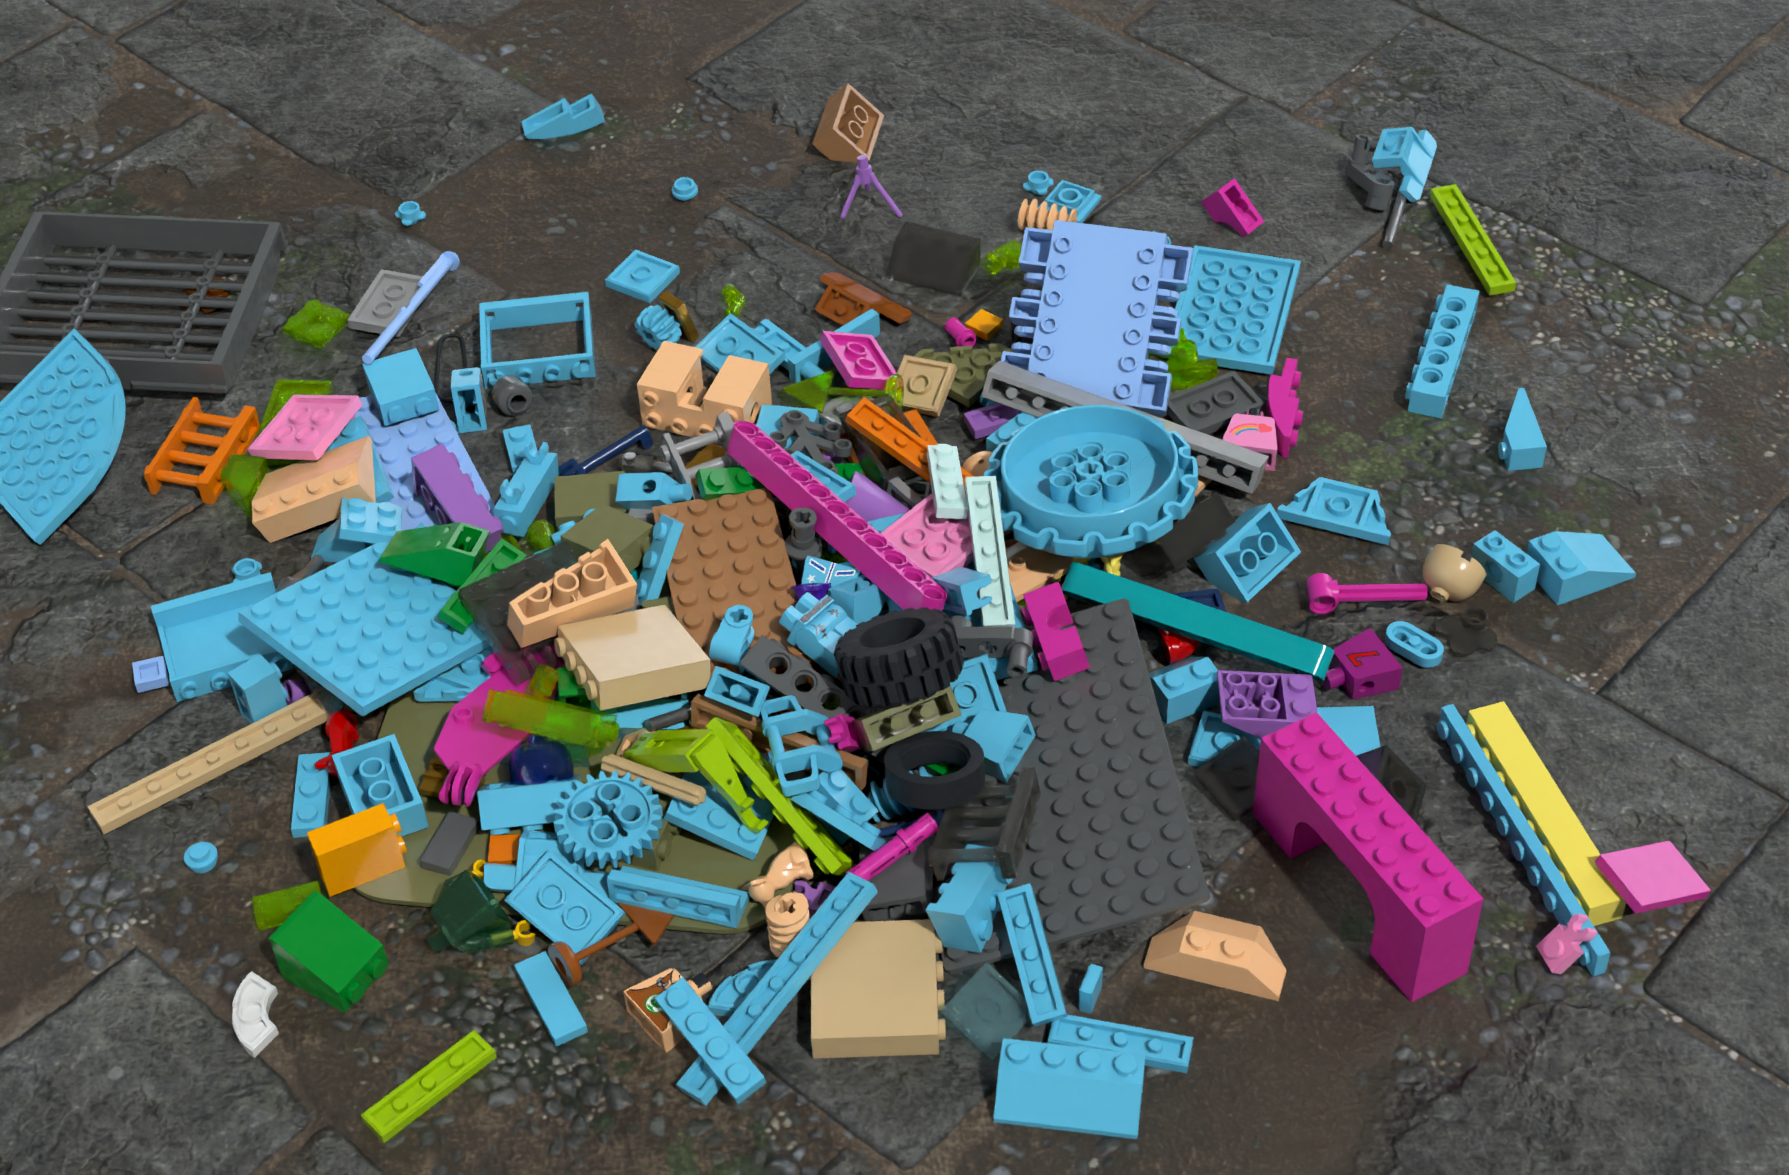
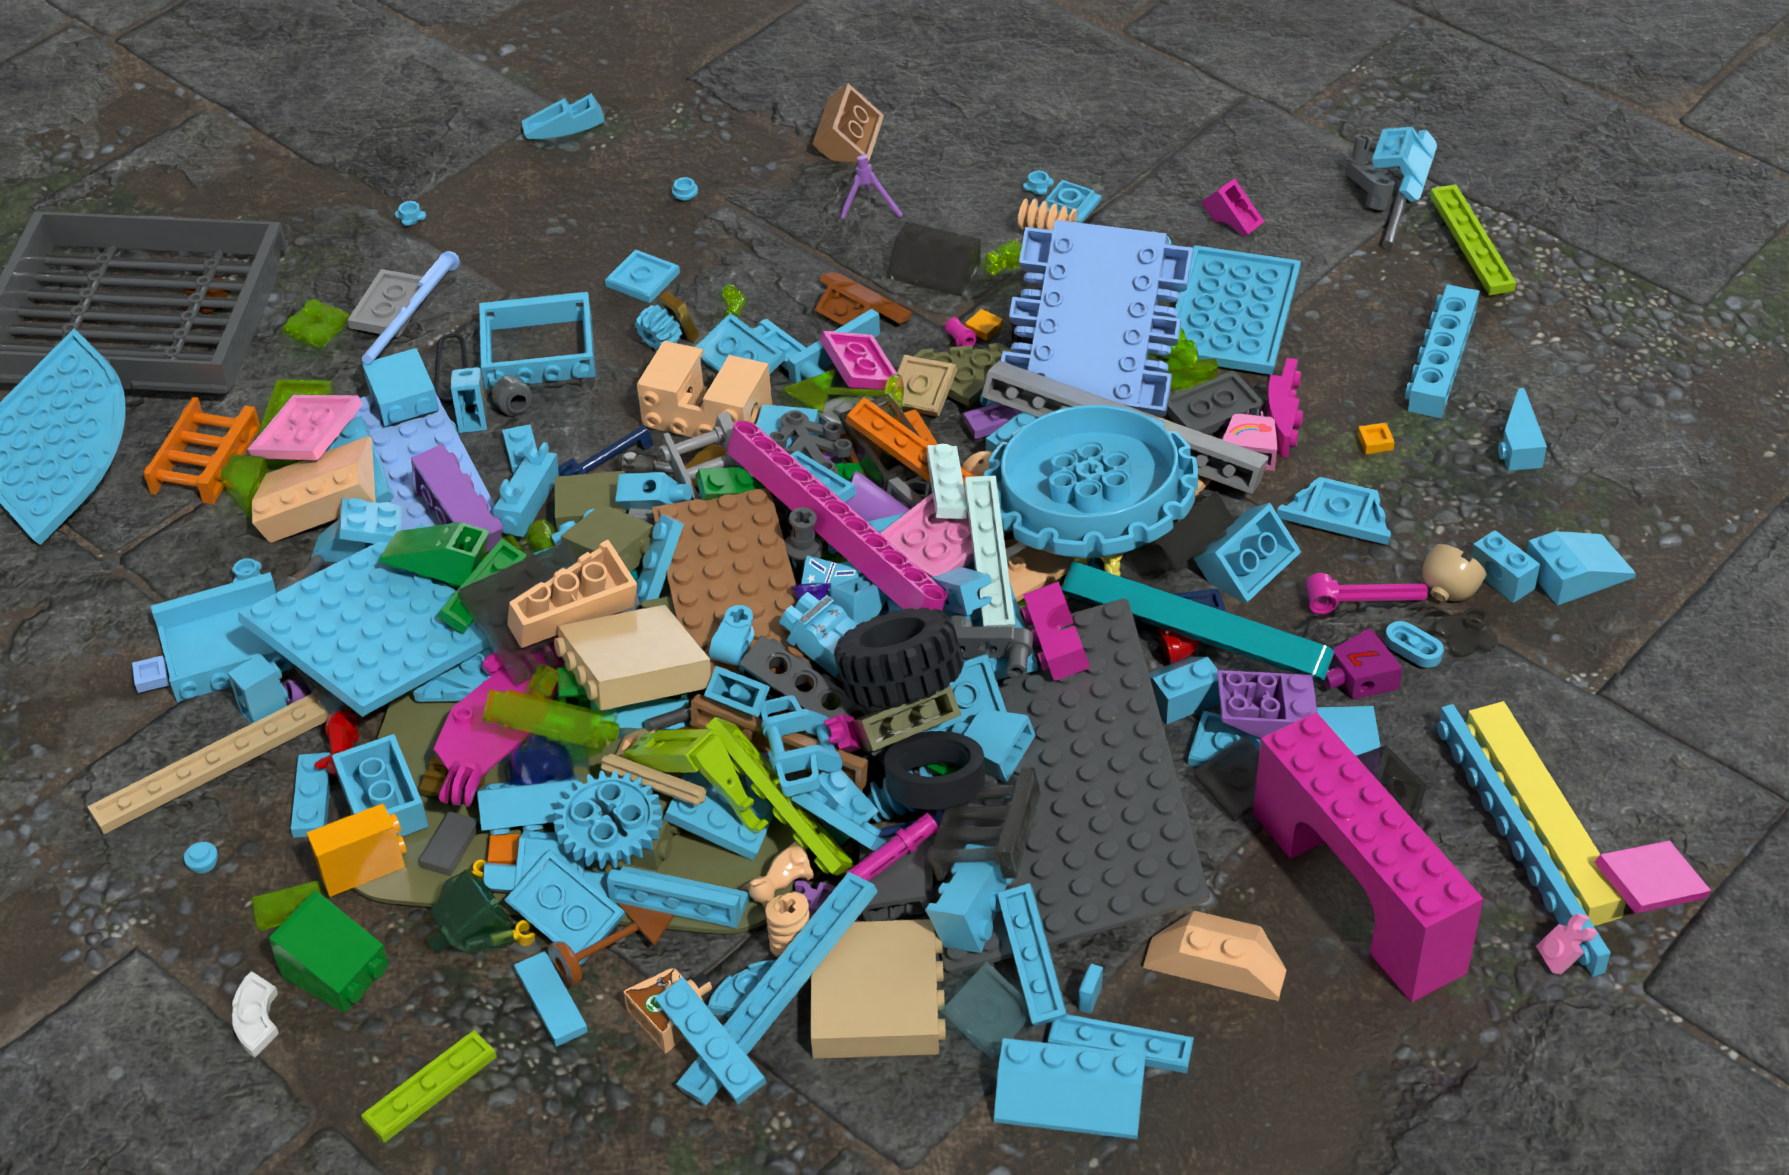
(1375, 438): none -> light orange tile

